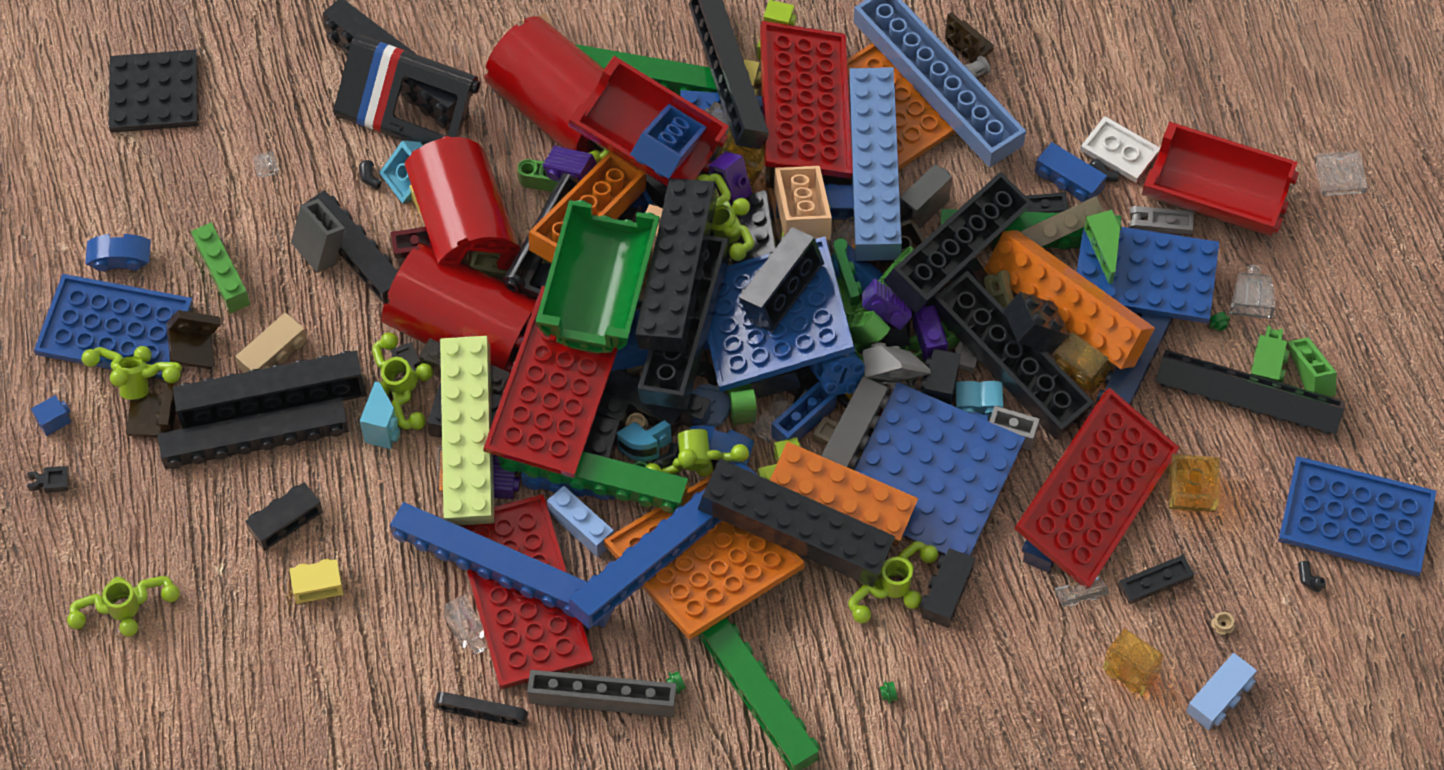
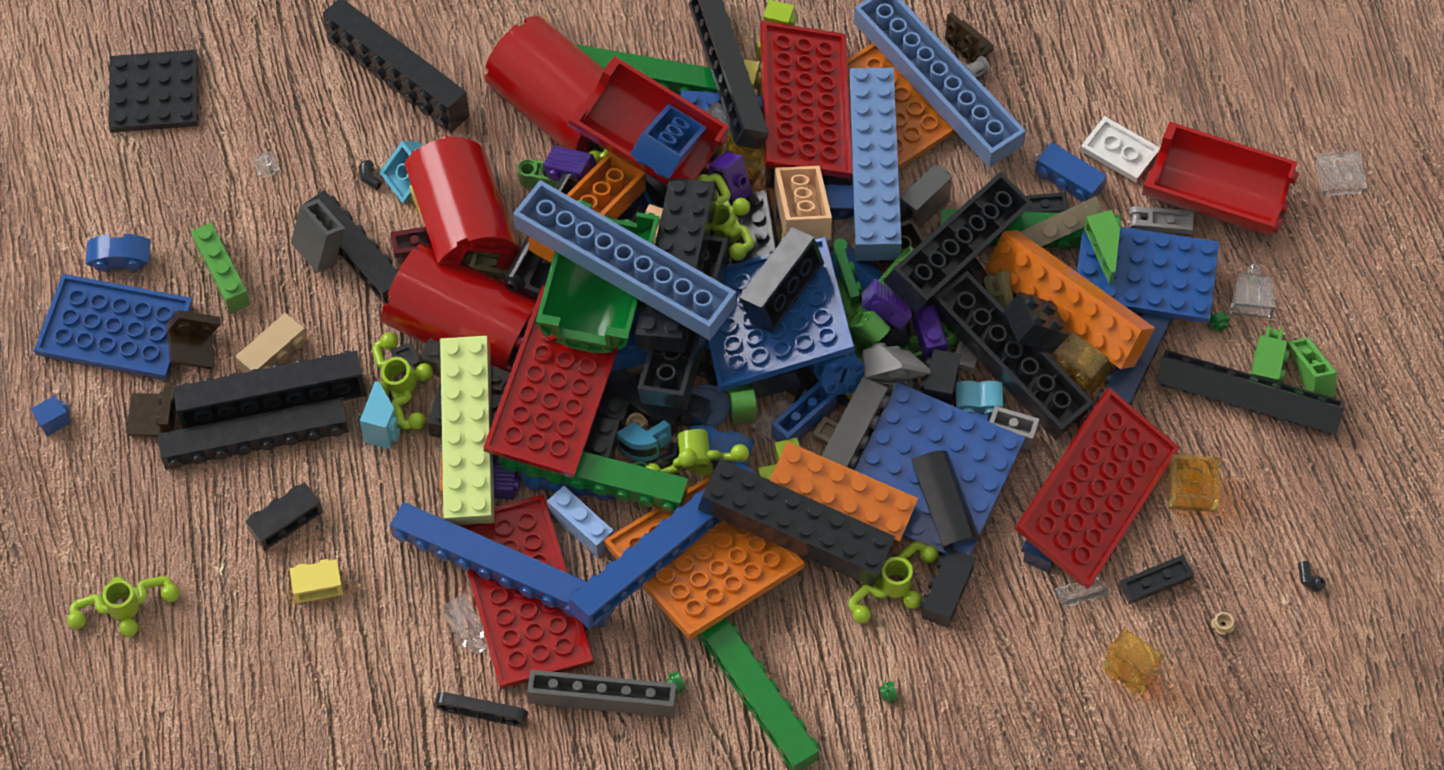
(53, 480): black plate -> none
(132, 372): lime wheel -> none
(374, 82): black piece -> none
(625, 260): none -> medium blue brick
(945, 499): none -> black brick
(1112, 176): black arm -> none
(1222, 692): light blue brick -> none
(1357, 516): blue plate -> none

